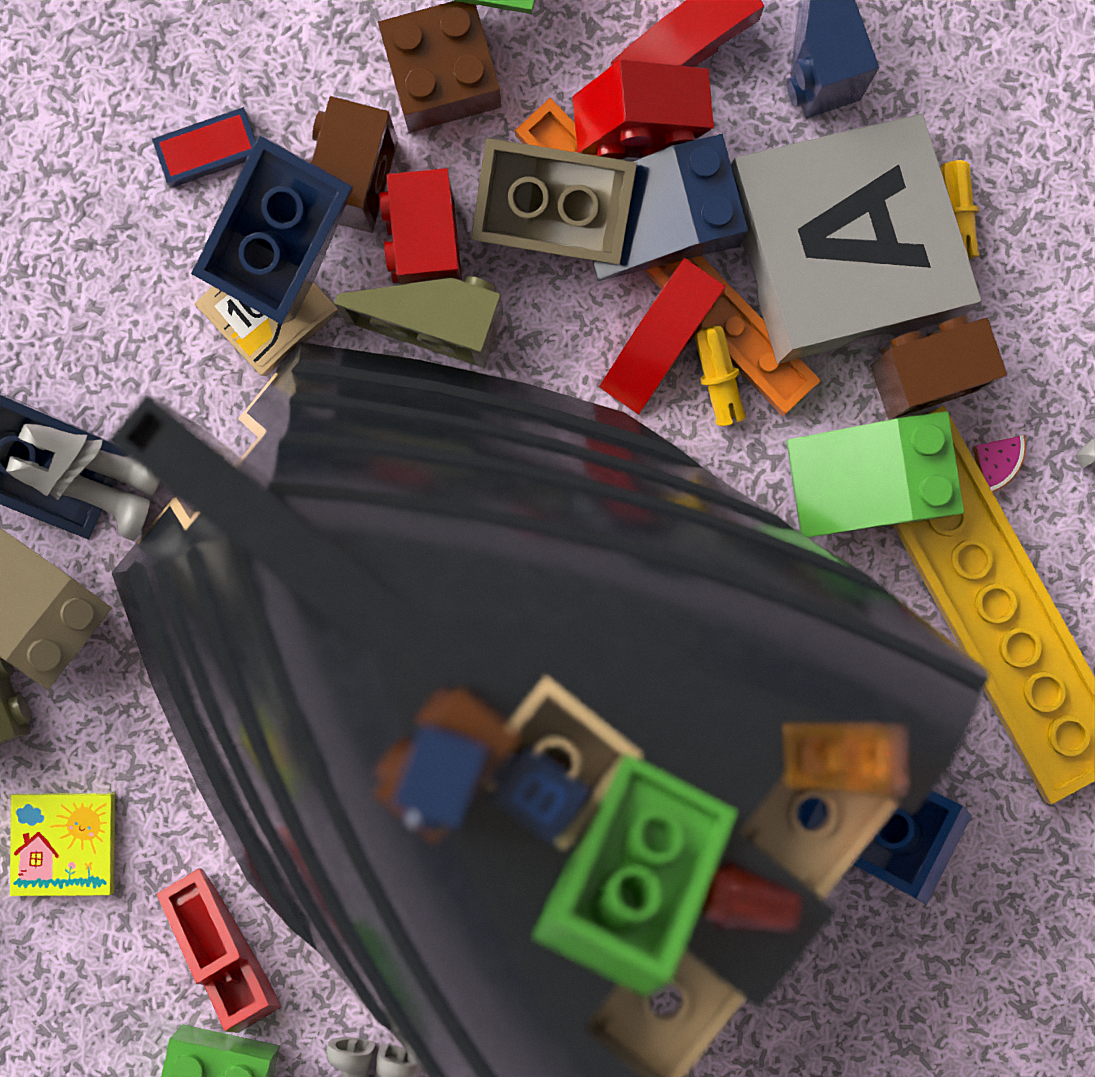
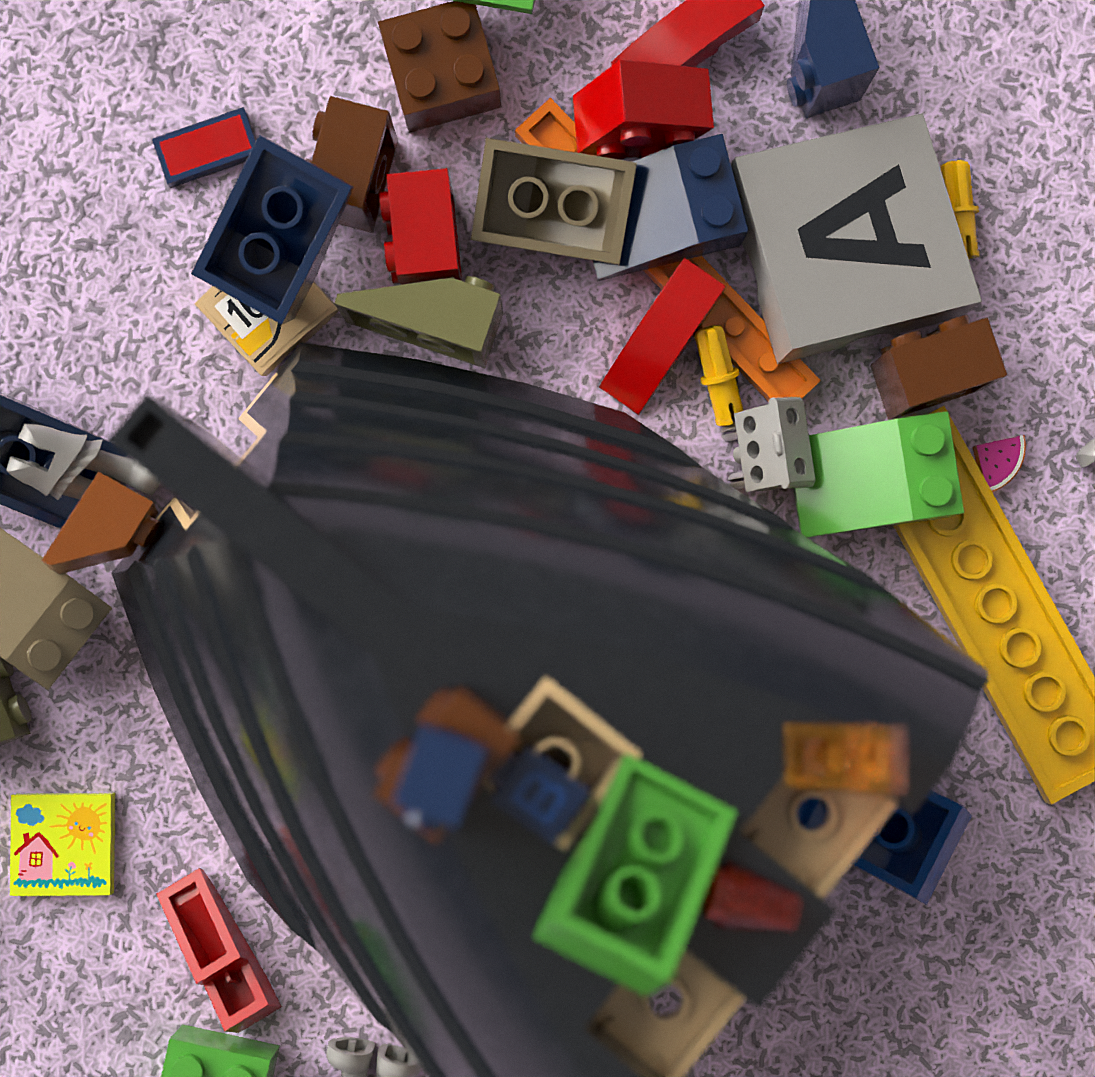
(103, 527): none -> dark orange slope
(772, 446): none -> light grey piece

